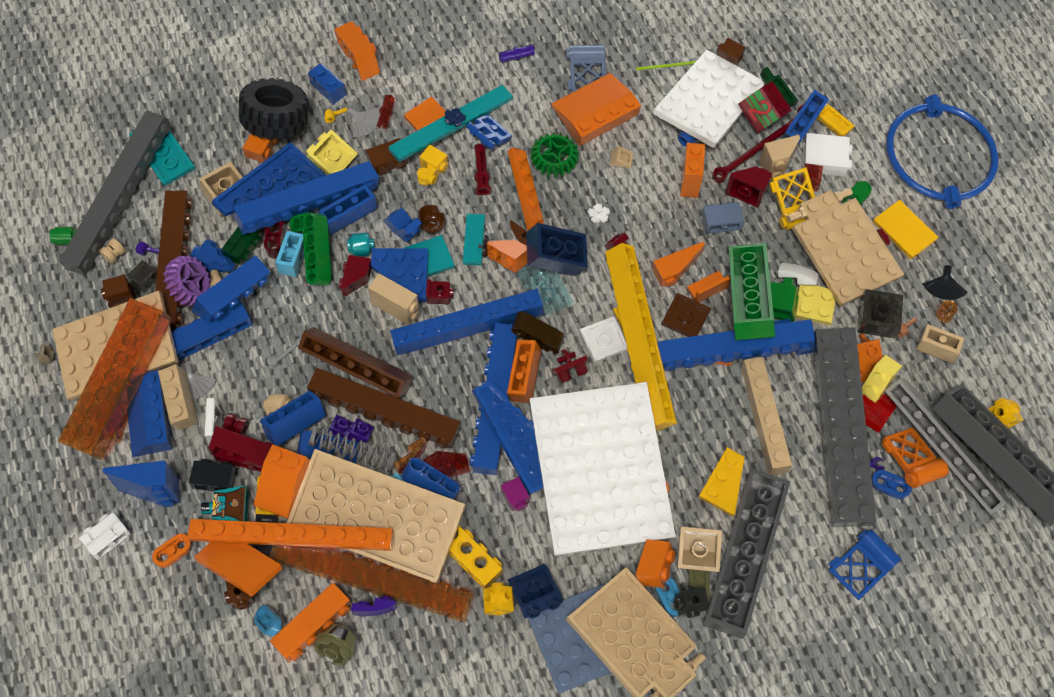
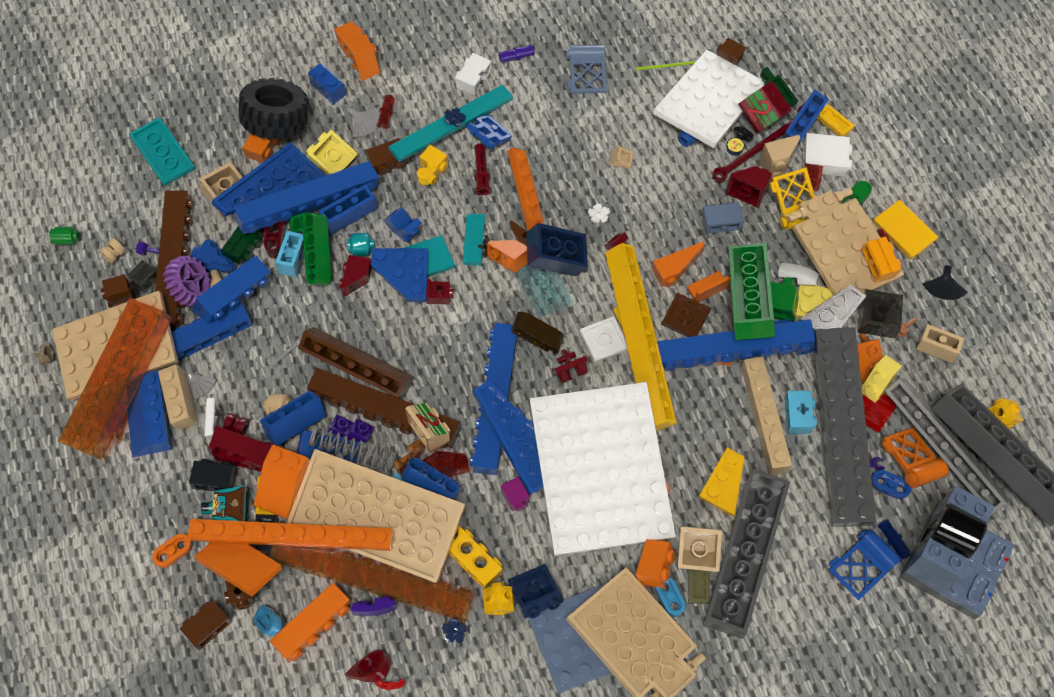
(104, 535): white brick -> none
(115, 193): dark grey brick -> none
(146, 481): blue slope -> none
(205, 624): none -> reddish brown brick
(329, 114): yellow hand -> none
(336, 643): olive cone -> none
(373, 669): none -> dark red piece
(394, 299): tan brick -> none
(424, 114): orange tile -> none
(427, 426): none -> tan slope
(431, 213): reddish brown hair -> none
(454, 630): none -> dark blue plant
(465, 322): blue brick -> none
(473, 71): none -> white brick
(524, 371): orange brick -> none
(548, 161): green gear -> none
(596, 108): orange slope -> none
(691, 601): pearl dark grey brick -> none
(692, 170): orange brick -> none
(735, 146): none -> tile
(744, 133): none -> black plant
(795, 421): none -> medium azure brick
(835, 310): none -> wing
(881, 259): none -> light orange brick
(894, 539): none -> clear blue pin
(948, 316): clear orange bush -> none
(950, 194): blue piece -> none
(958, 555): none -> sand blue piece

